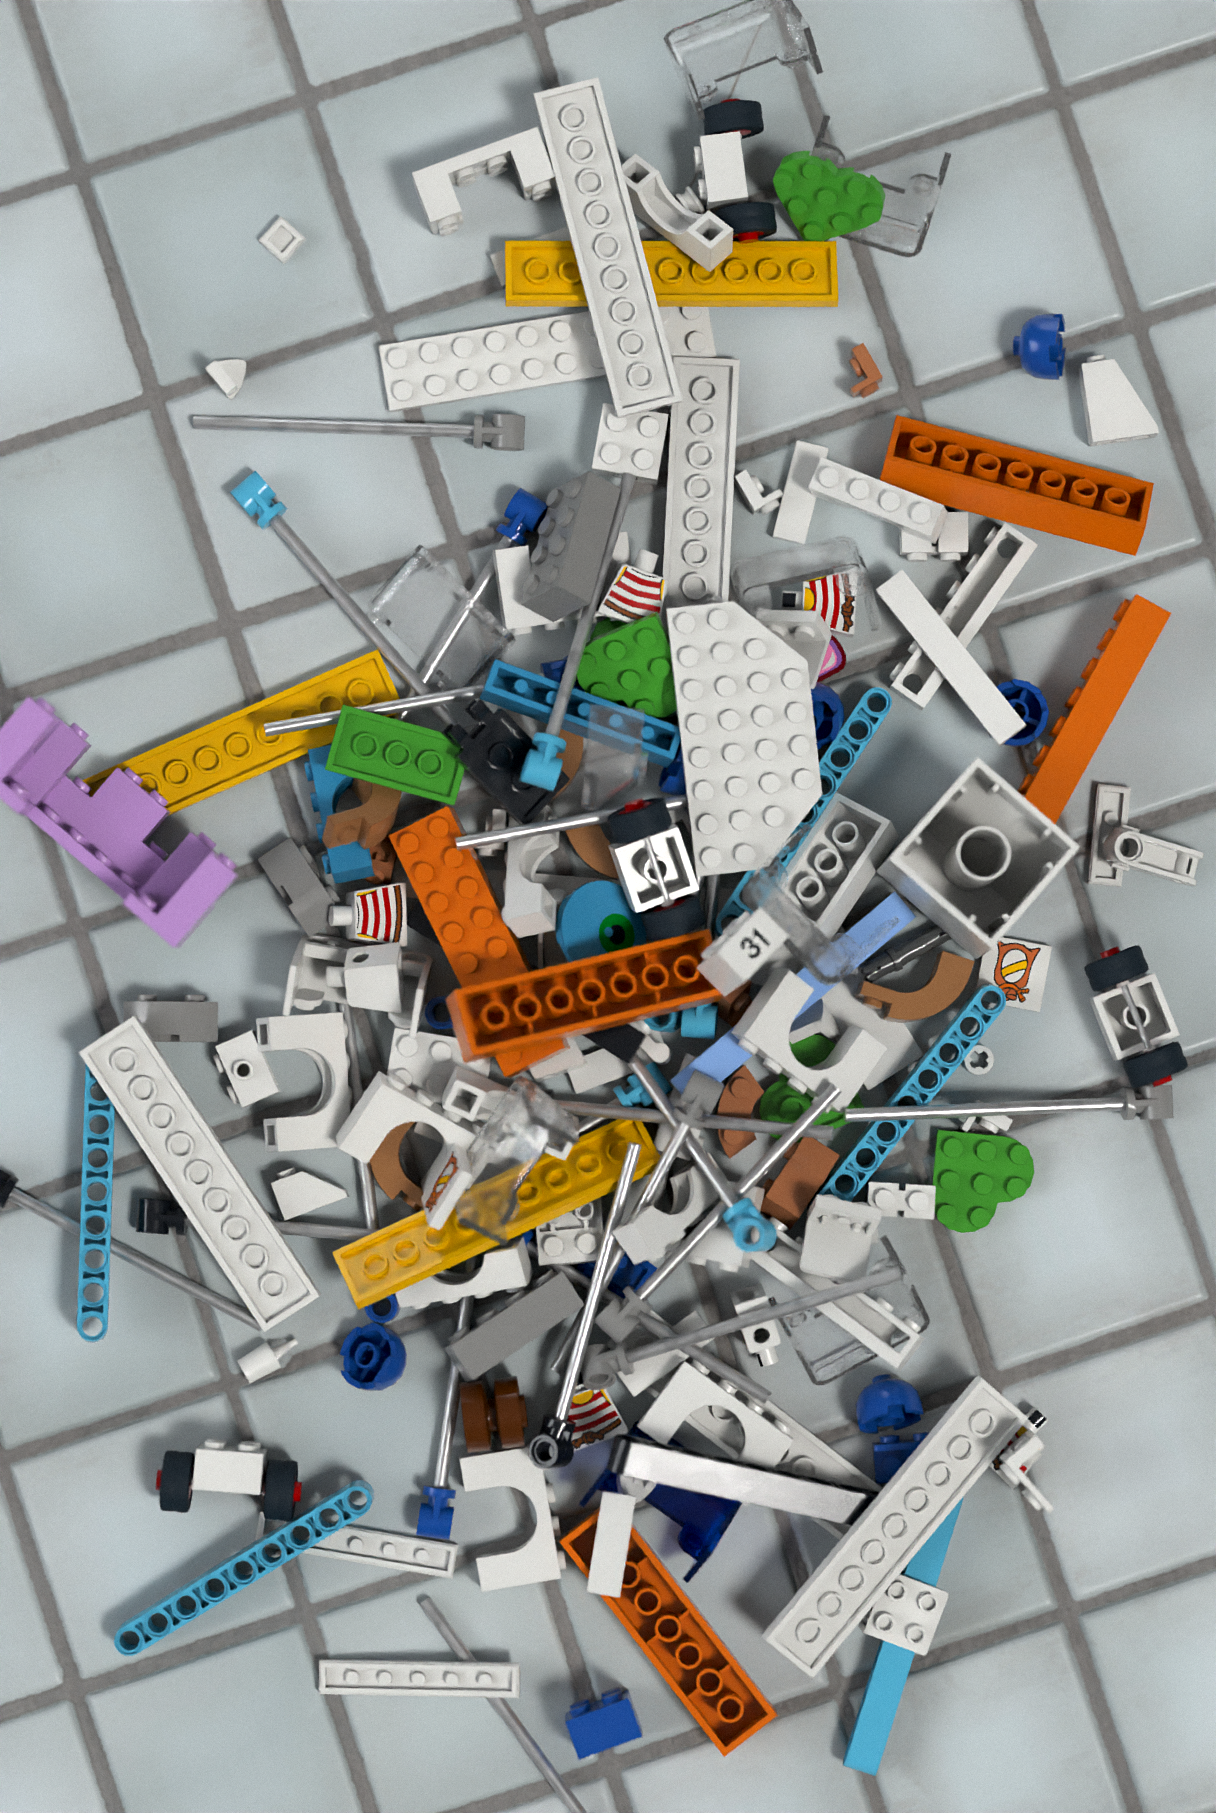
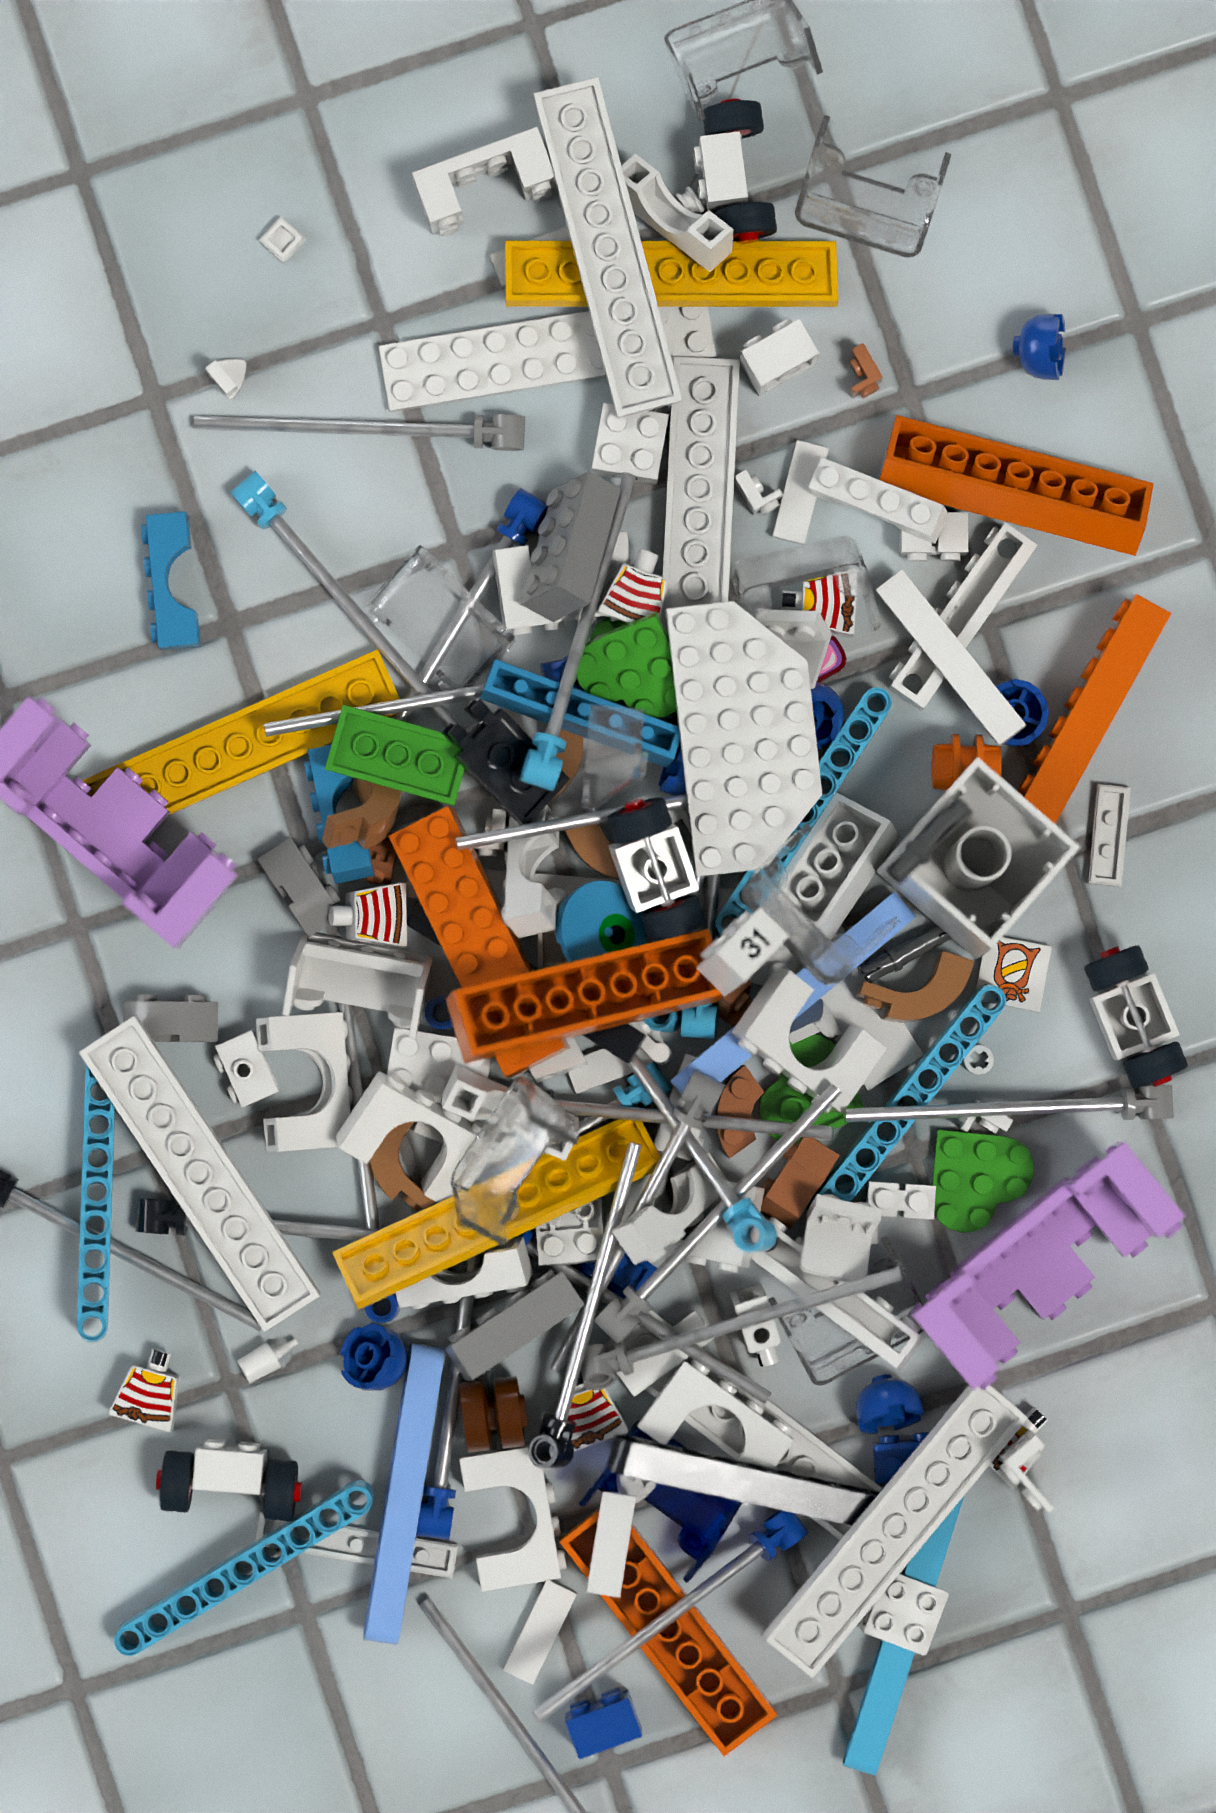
(149, 1394): none -> torso
(167, 539): none -> dark azure arch
(304, 1192): white slope -> none
(371, 977): white torso -> none
(403, 1493): none -> light blue beam
(419, 1678): white tile -> none
(446, 1187): white tile -> none
(540, 1631): none -> white tile
(778, 356): none -> white brick
(782, 1531): none -> flat silver piece
(825, 198): bright green plate -> none
(935, 834): none -> dark grey pin
(952, 760): none -> orange piece
(1037, 1259): none -> lavender brick
(1112, 405): white slope -> none
(1152, 856): white piece -> none

